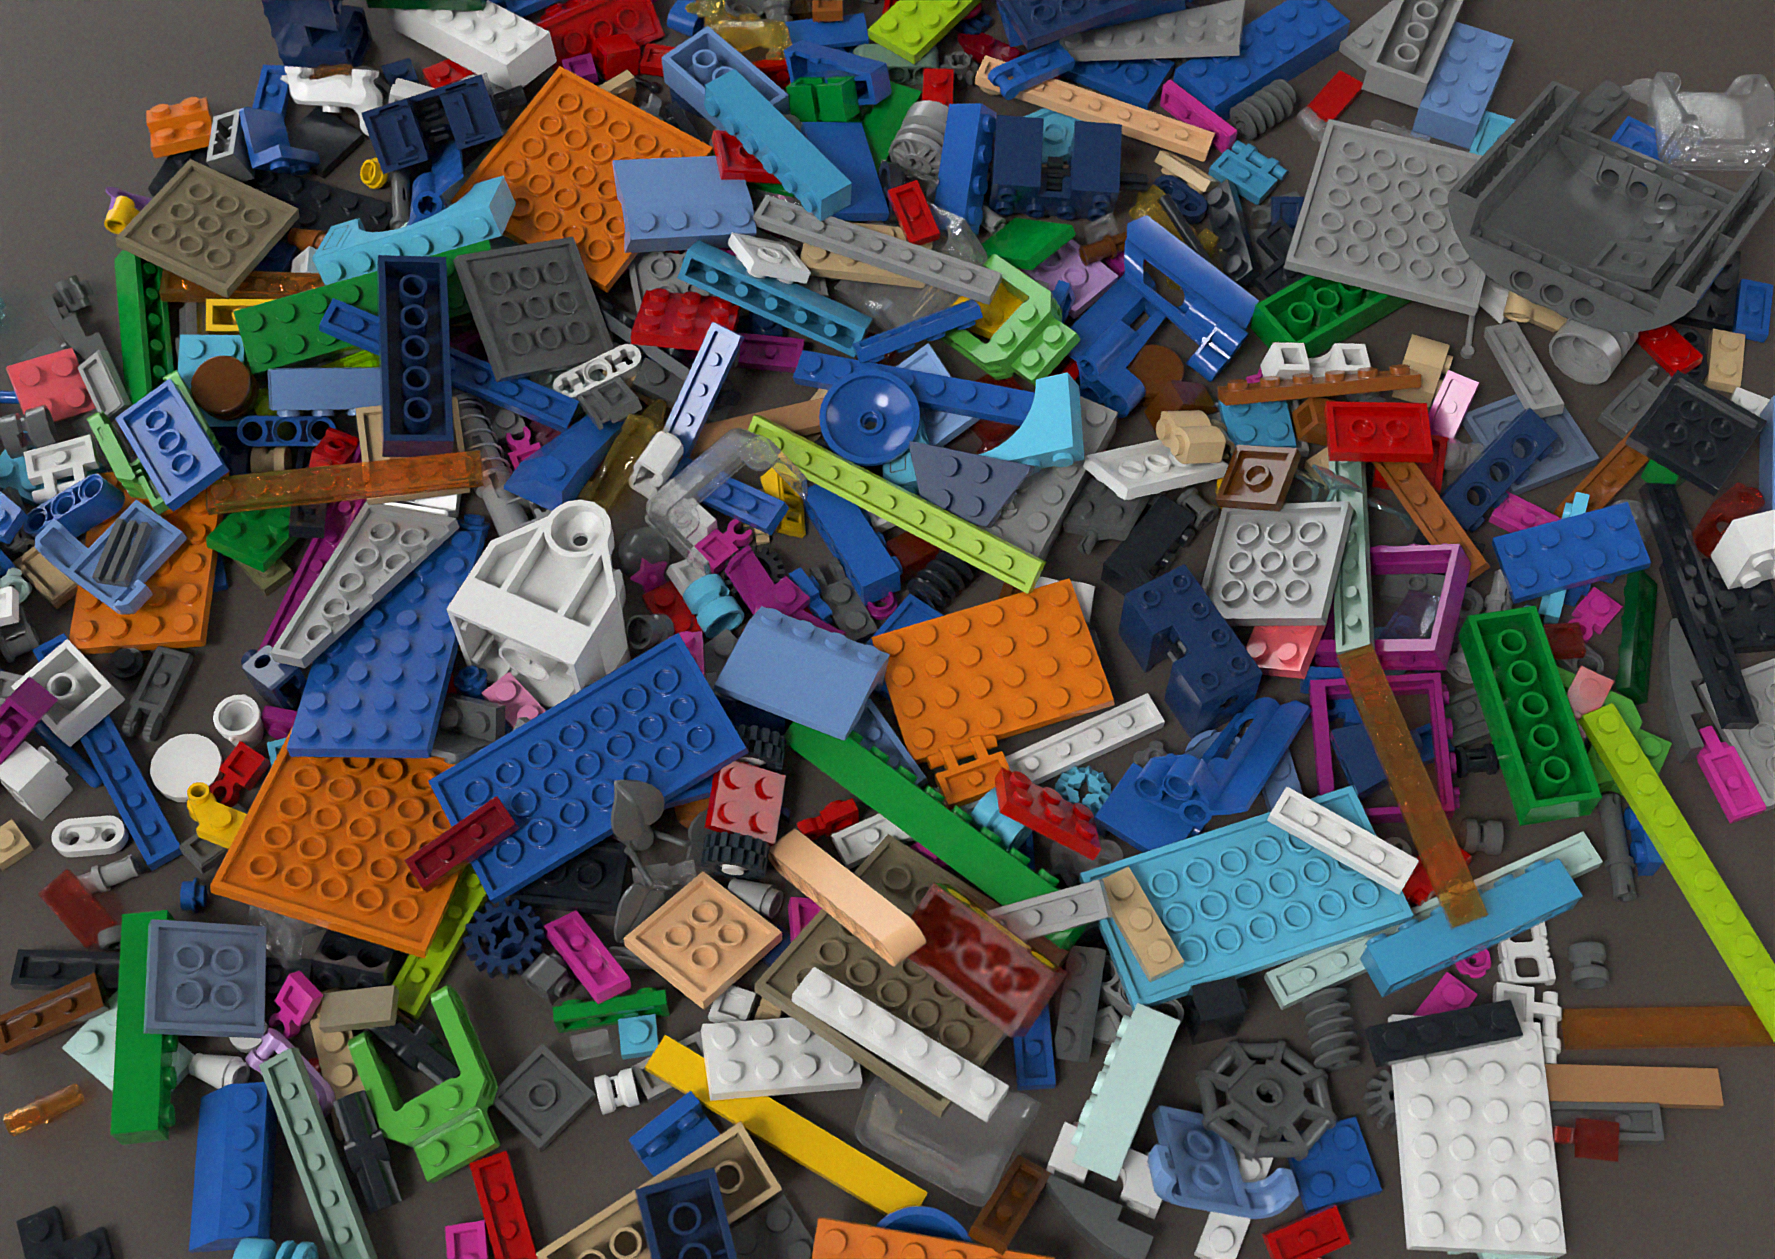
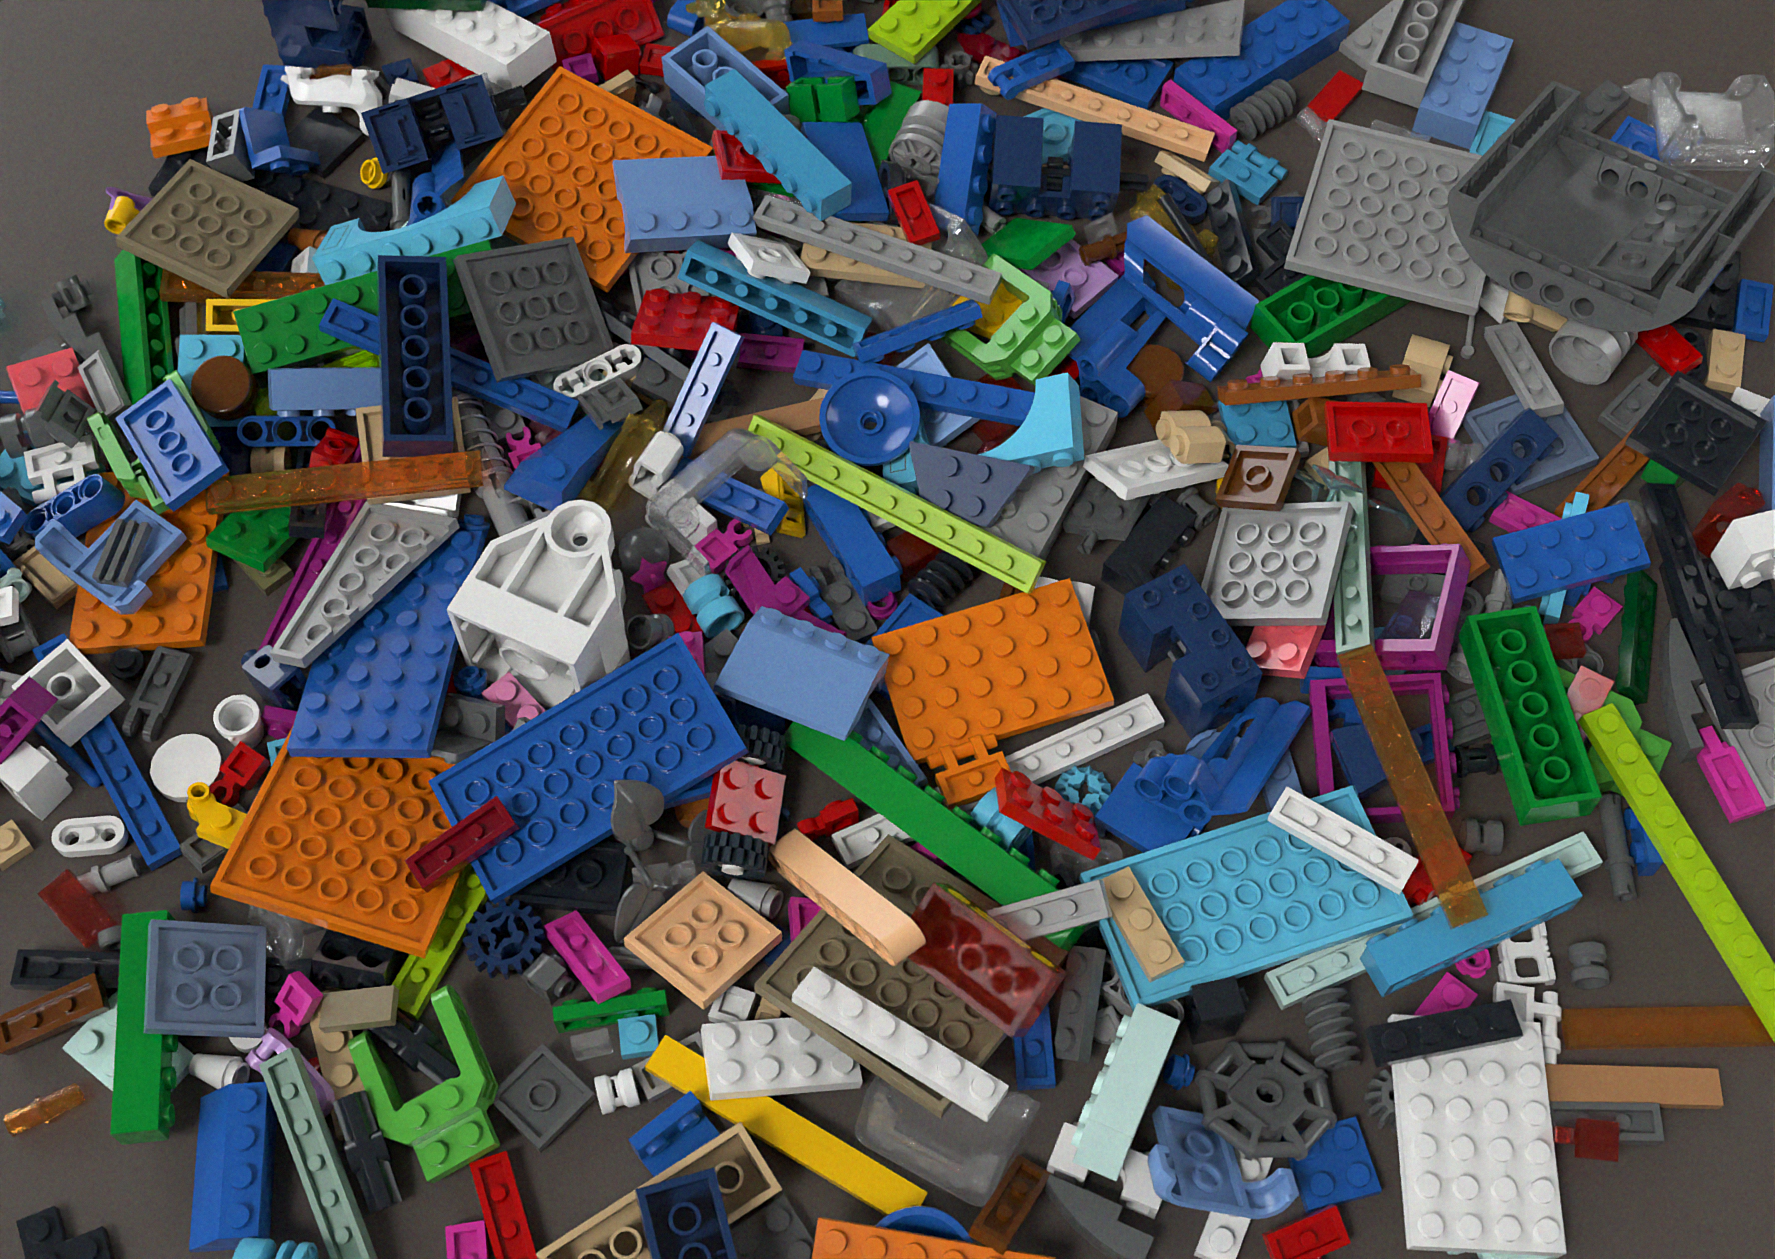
(63, 414): none -> dark grey plate
(1178, 1071): none -> blue plate

